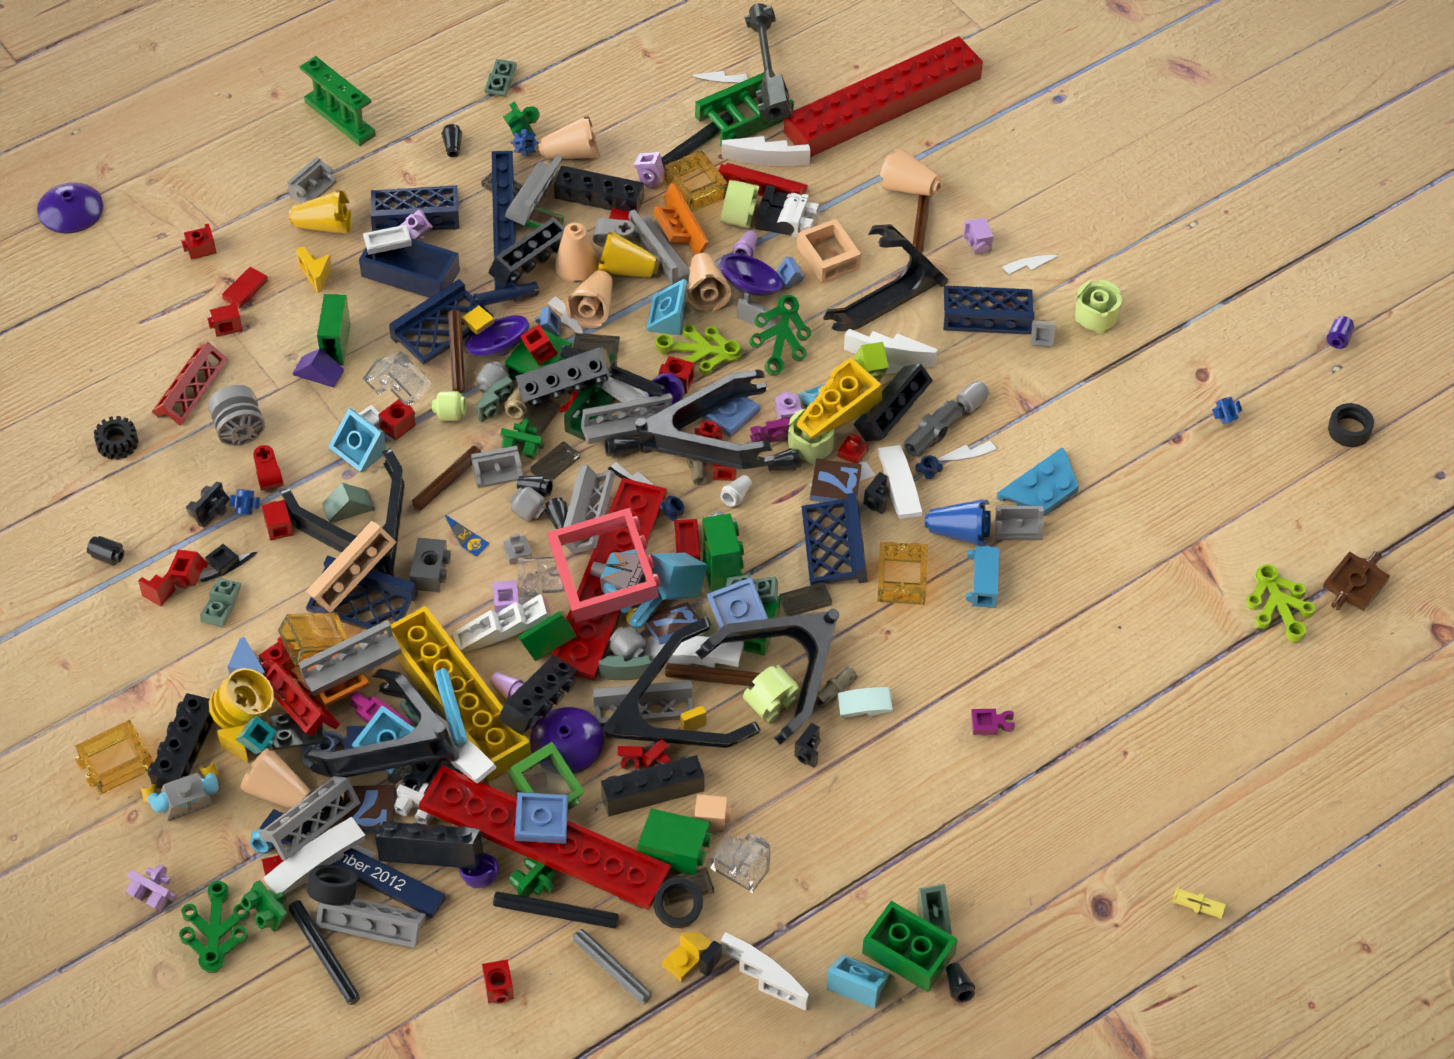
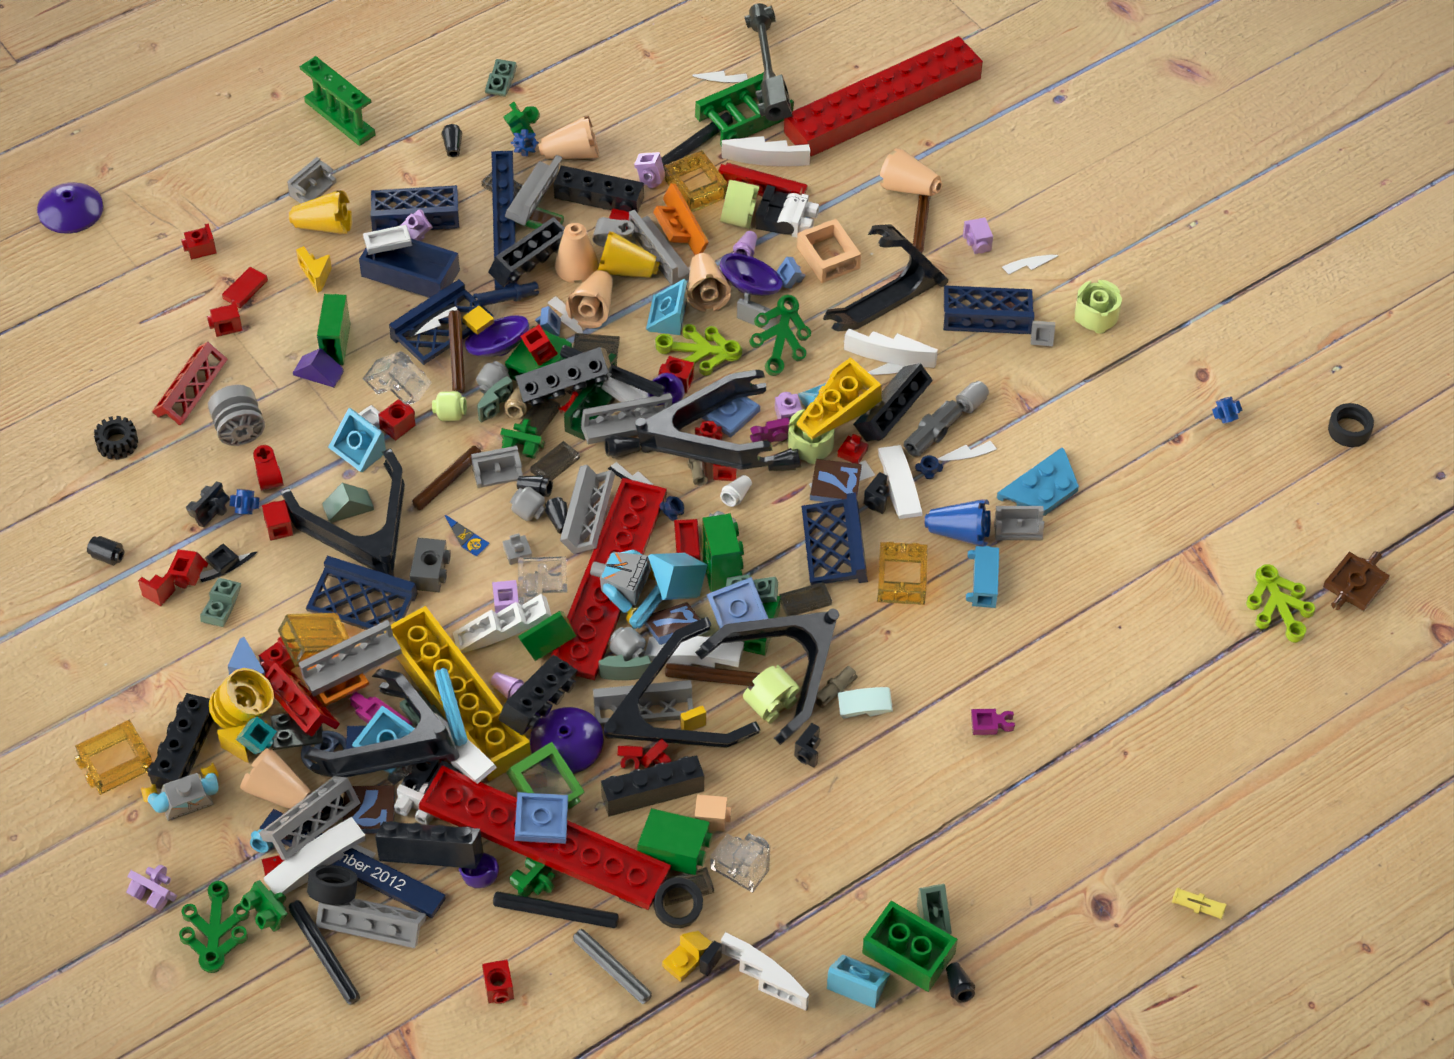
(351, 566): light nougat brick -> none
(432, 321): none -> sticker
(614, 600): coral window -> none
(873, 359): lime brick -> none
(1340, 332): dark purple brick -> none

